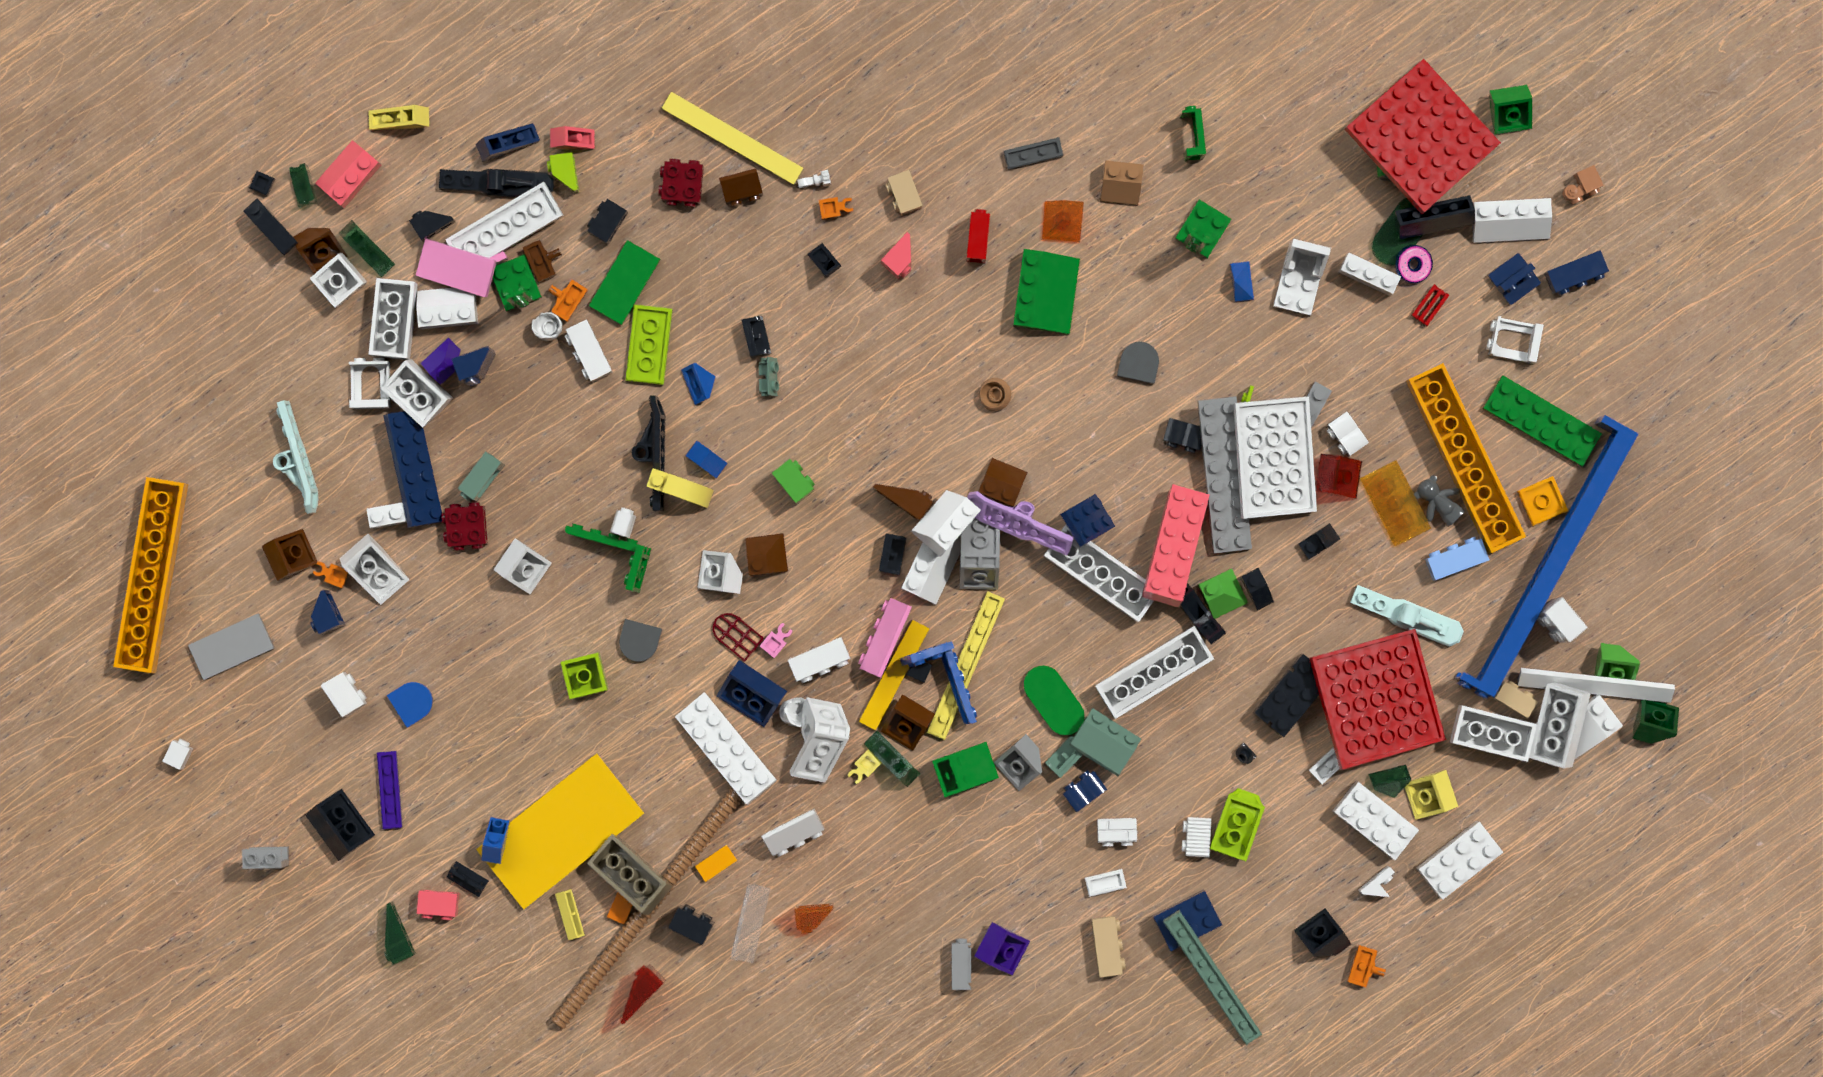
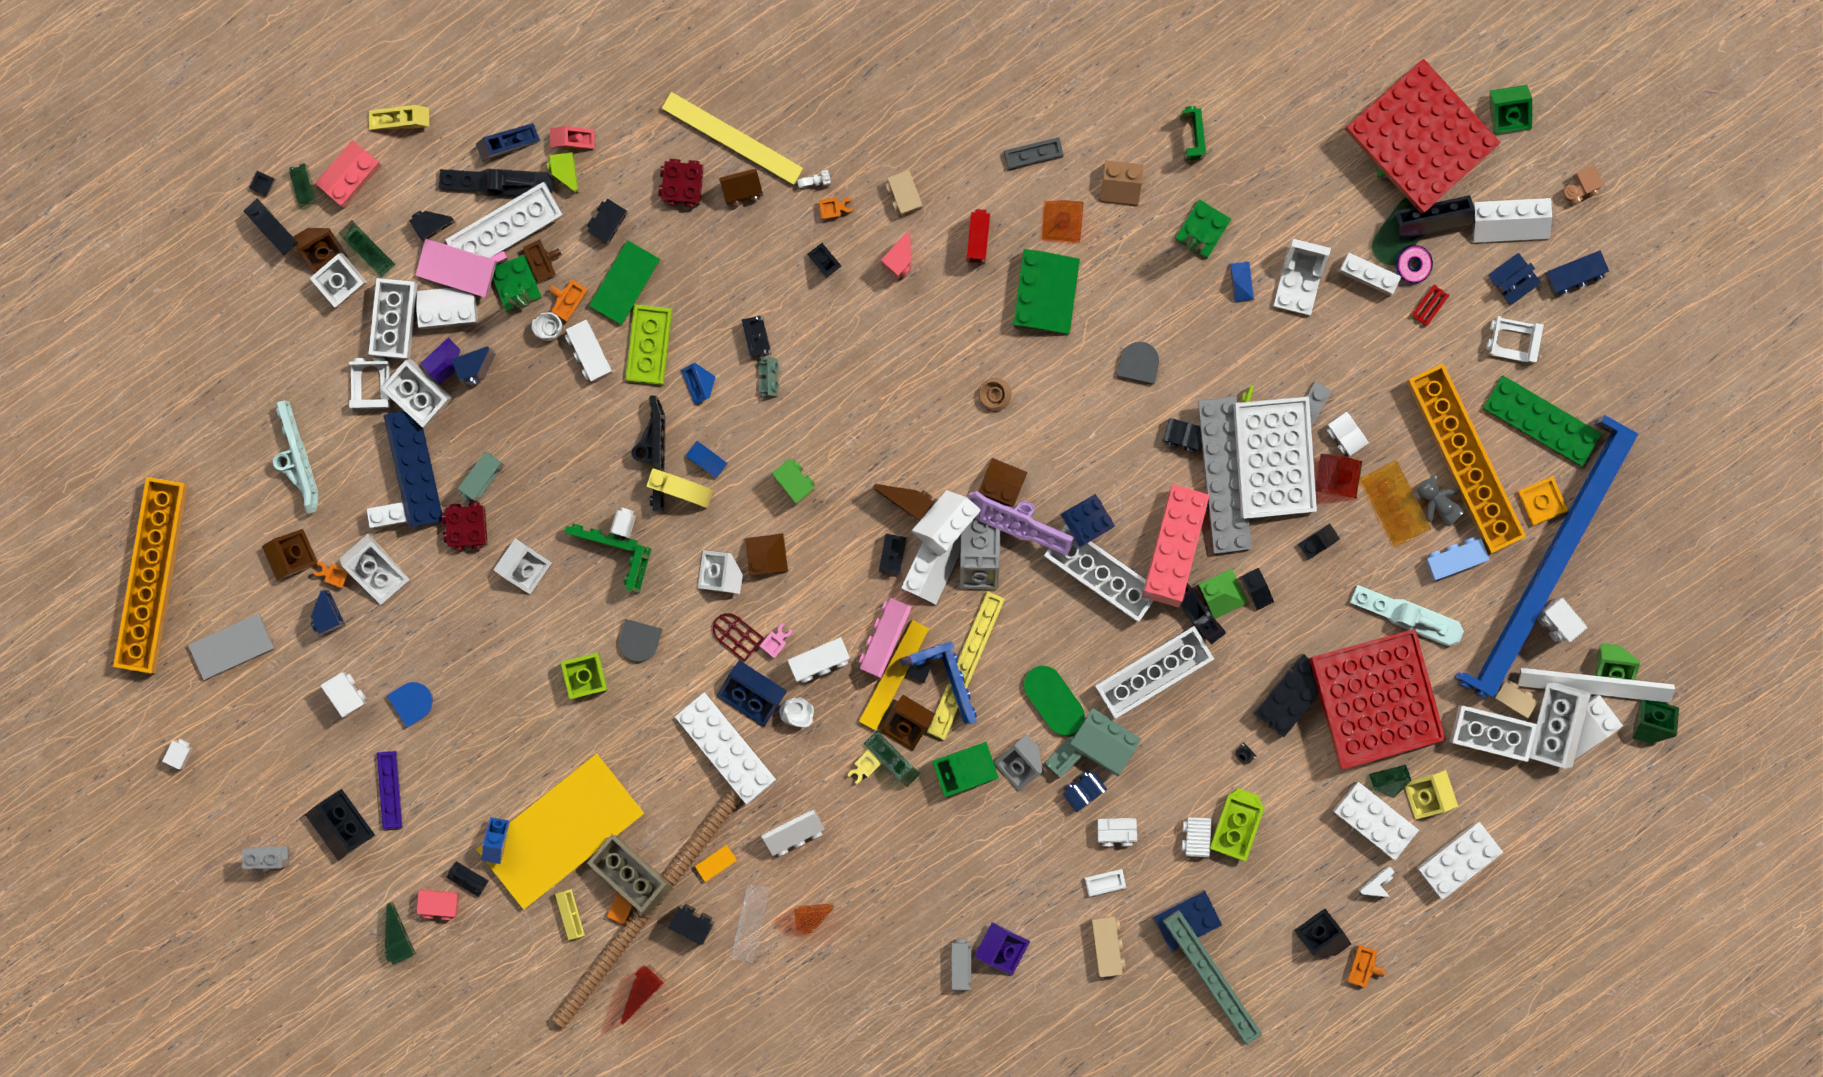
(825, 737): white bracket -> none
(1325, 767): white plate -> none

